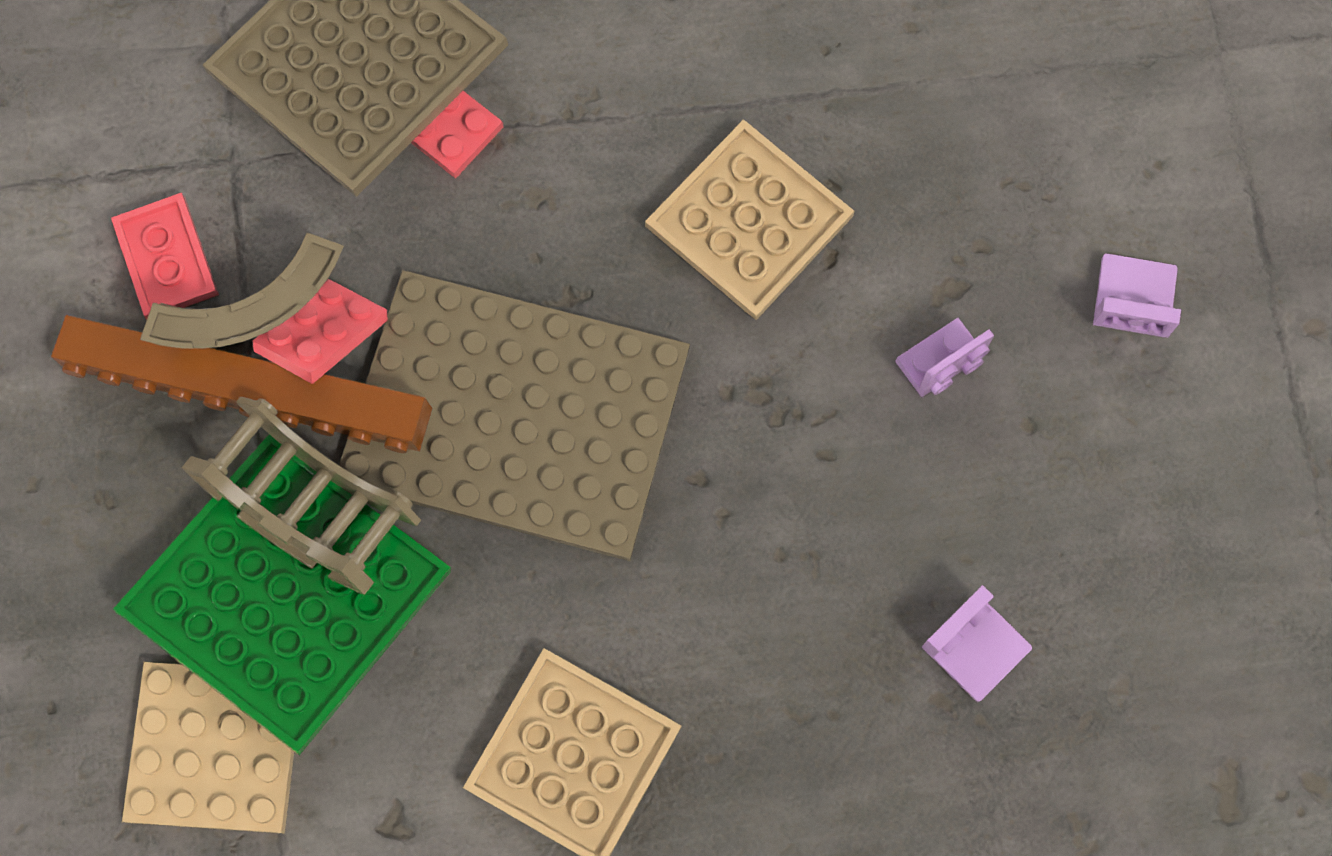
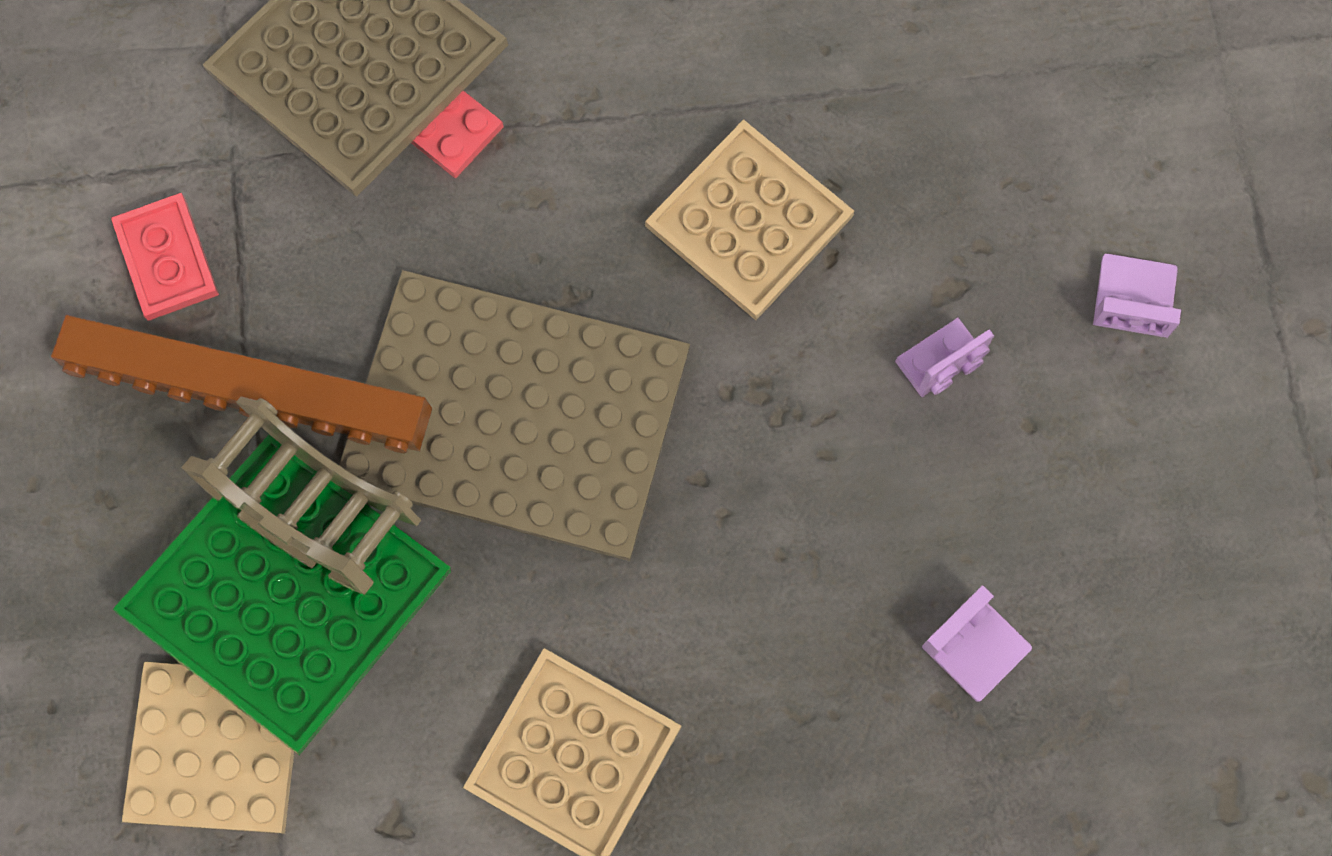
(251, 316): dark tan fence -> none
(321, 332): coral plate -> none

